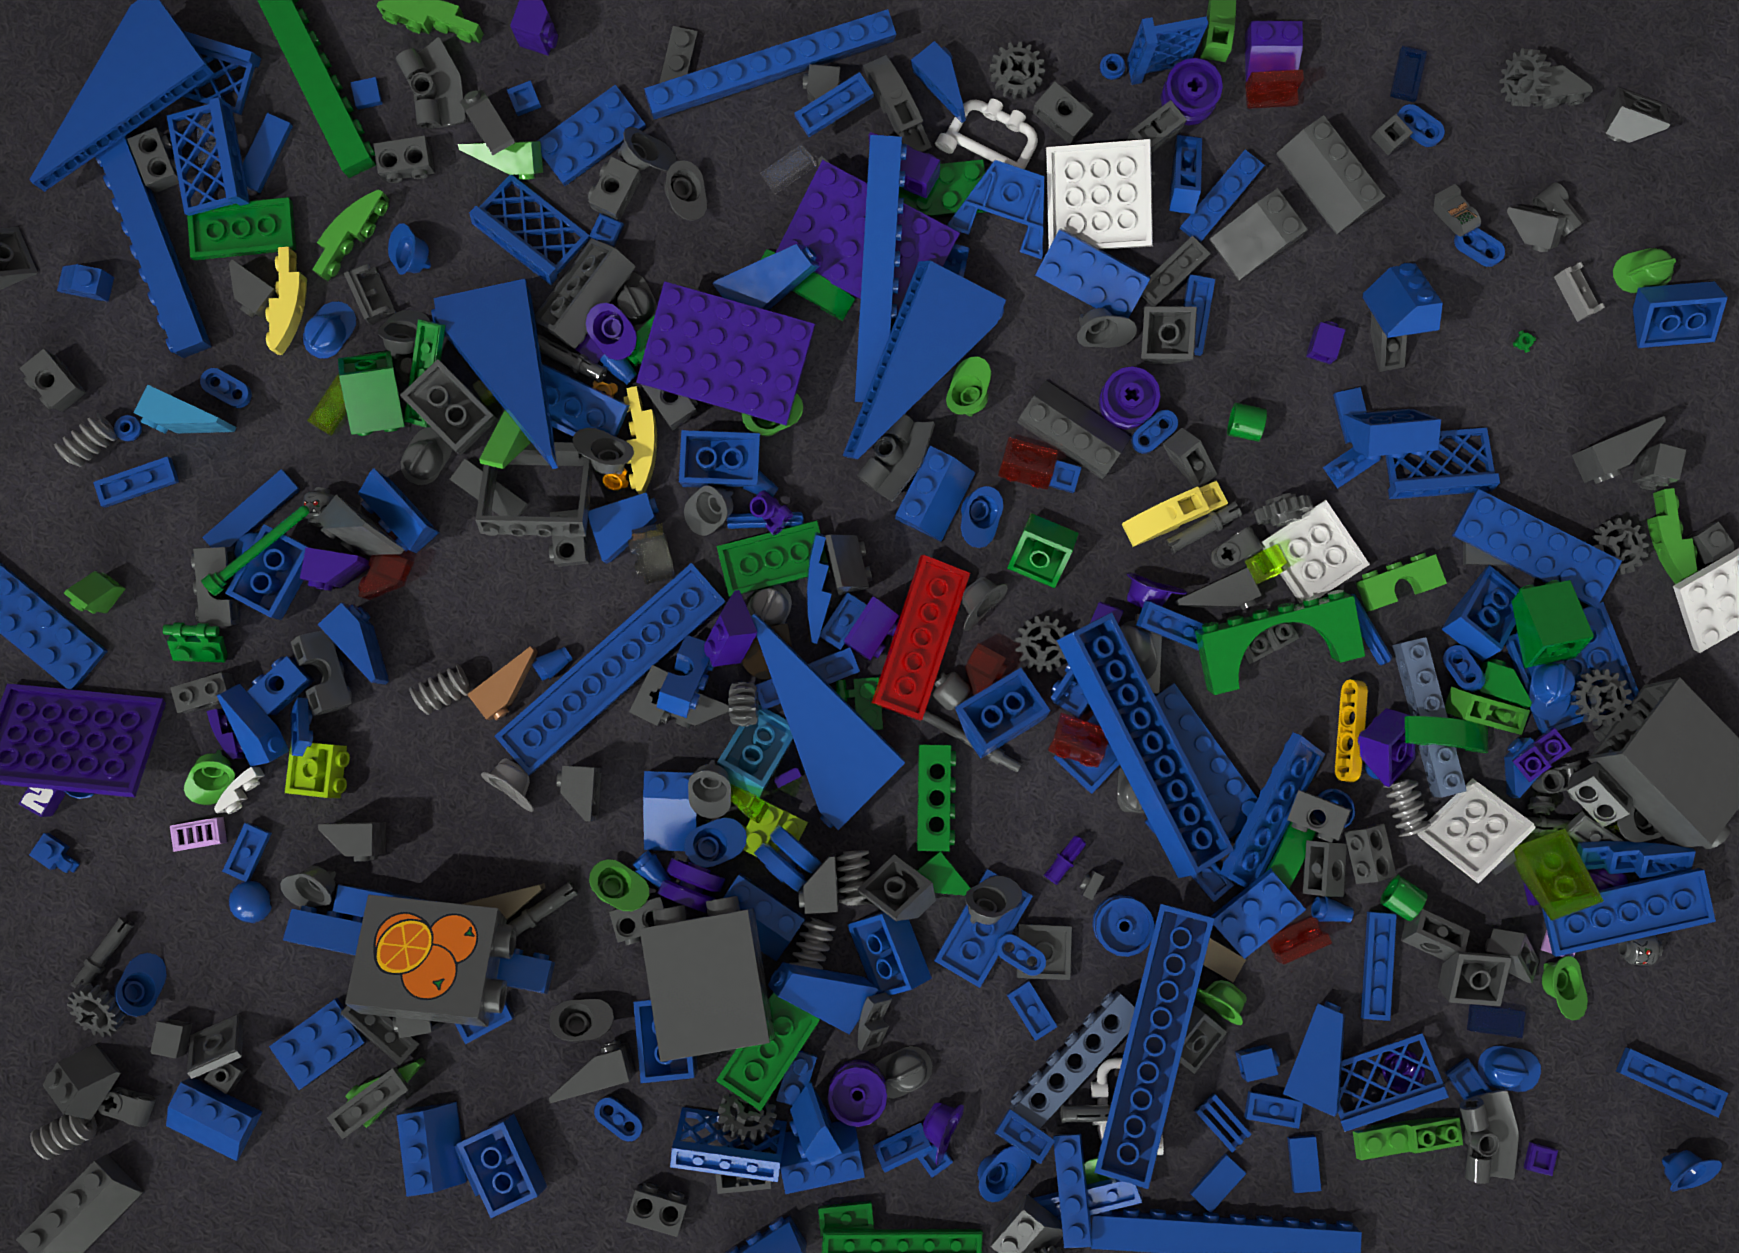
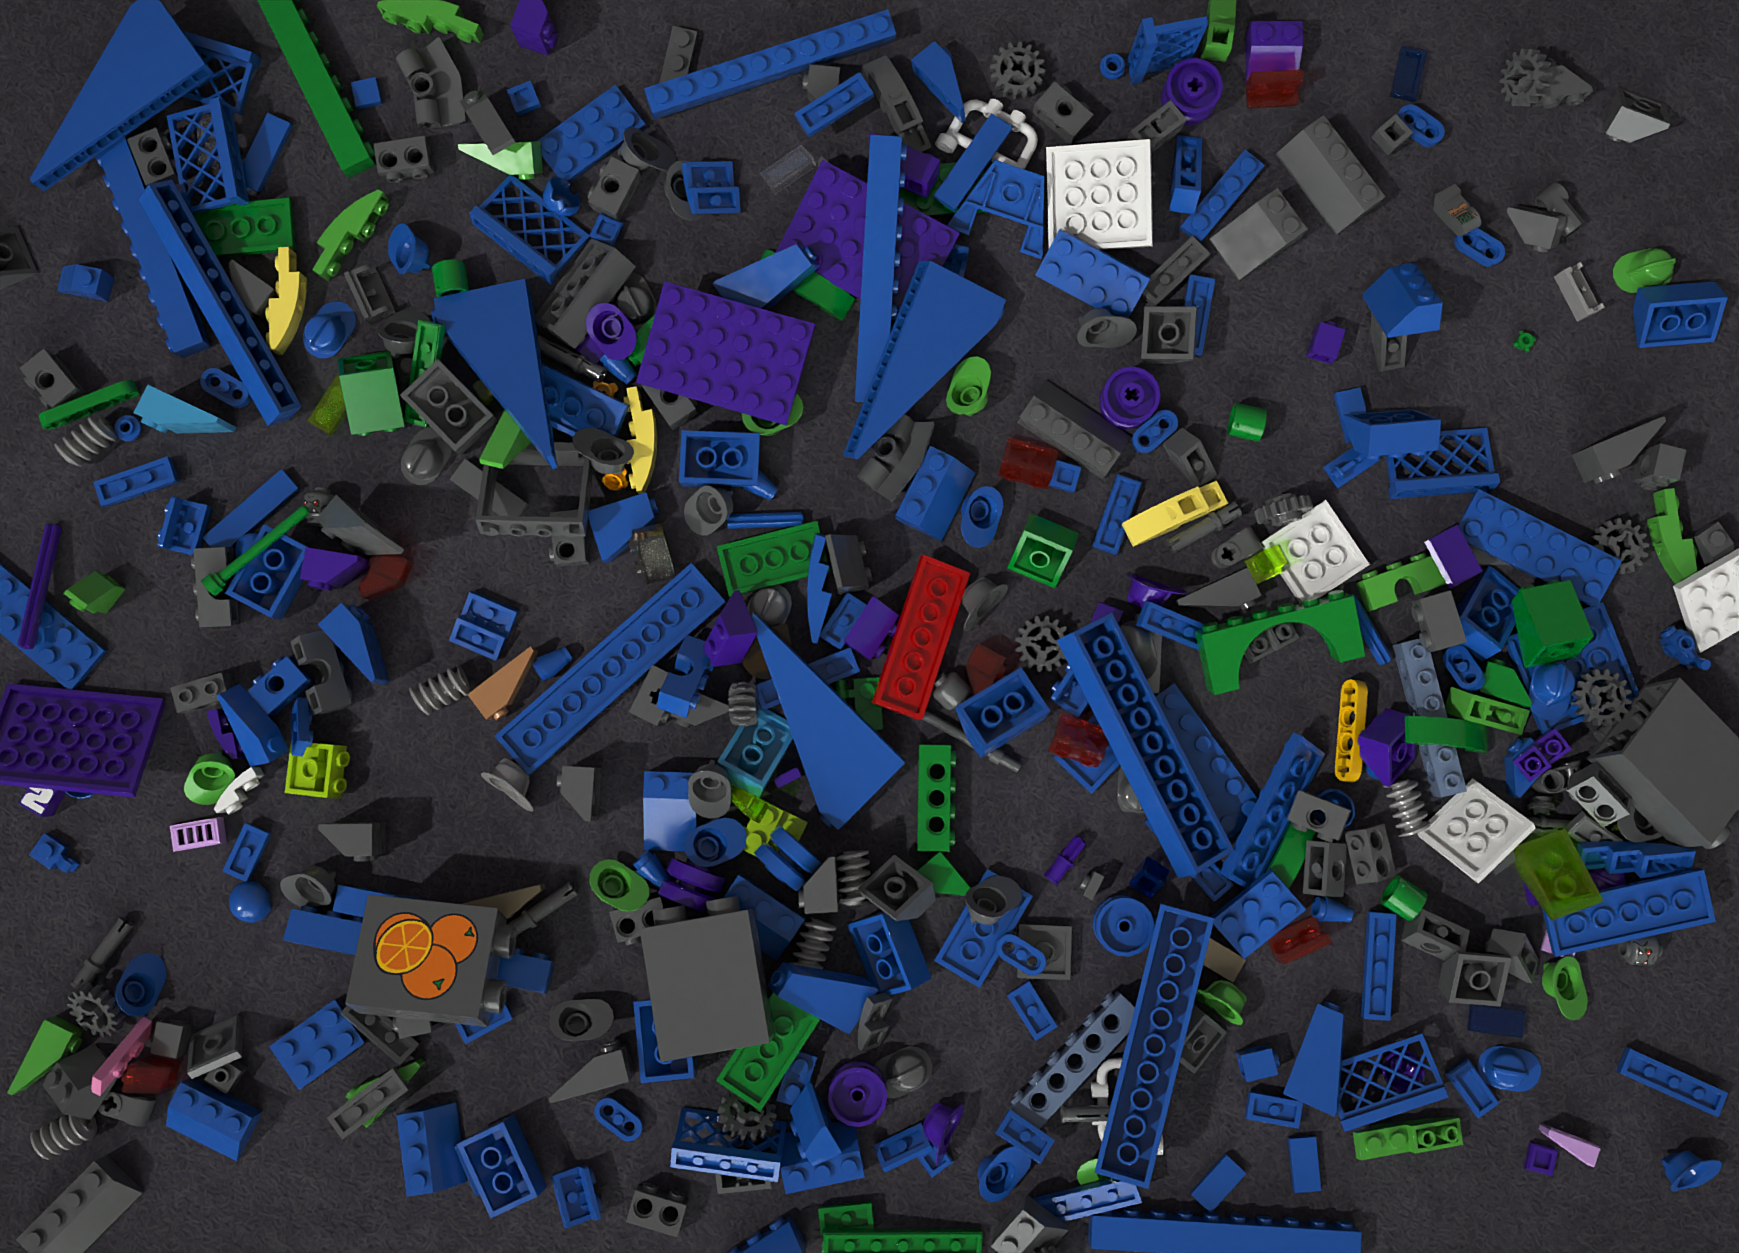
(39, 586): none -> dark purple axle
(52, 1043): none -> bright green slope
(88, 404): none -> green beam
(118, 1060): none -> bright pink plate
(150, 1076): none -> clear red slope
(183, 525): none -> blue bracket
(195, 642): green plate -> none
(219, 302): none -> blue brick
(396, 512): blue slope -> none
(449, 277): none -> green piece
(484, 625): none -> blue slope
(559, 197): none -> blue hair
(576, 1195): none -> blue bracket
(711, 187): none -> blue slope
(771, 511): dark purple plate -> none
(973, 162): none -> blue tile
(1072, 1191): blue plate -> none
(1116, 512): none -> blue tile
(1149, 877): none -> clear blue plate
(1238, 1140): blue tile -> none
(1438, 622): none -> dark grey slope
(1453, 556): none -> dark purple slope
(1490, 1136): dark grey panel -> none
(1578, 1147): none -> lavender slope
(1680, 645): none -> blue piece

